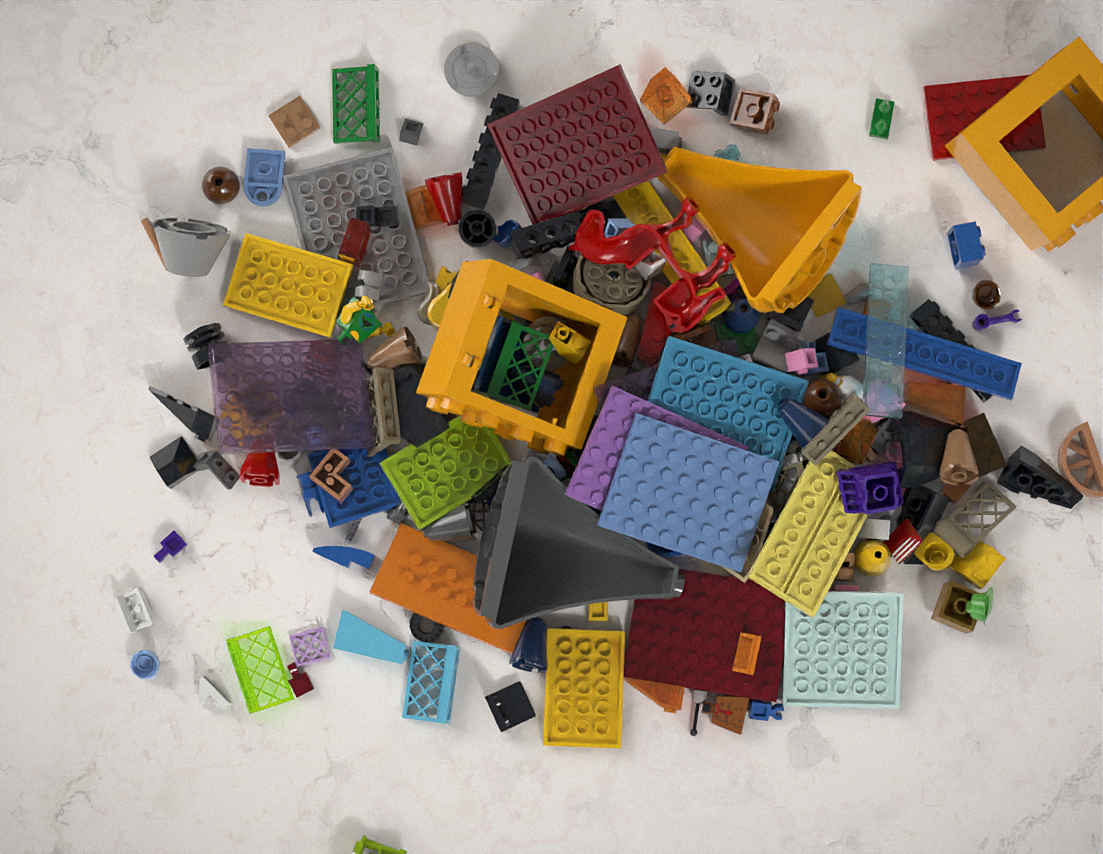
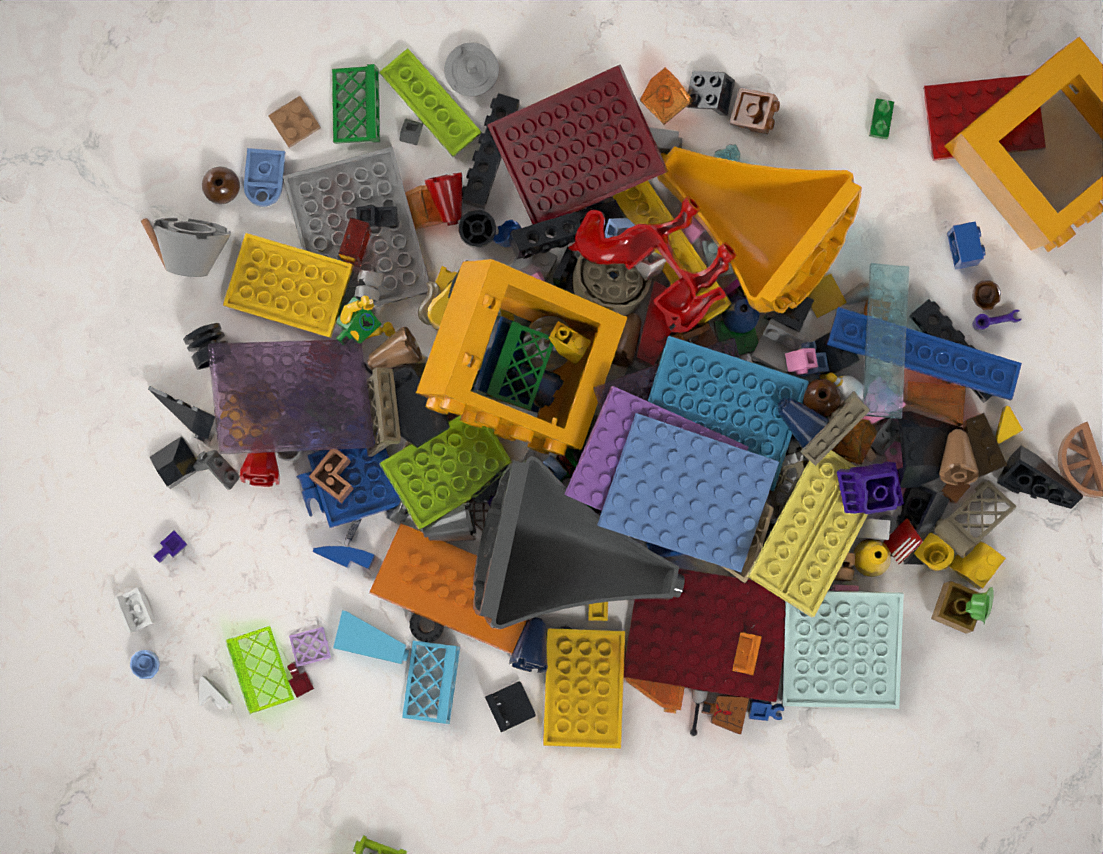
(430, 102): none -> lime plate
(1007, 426): none -> yellow slope

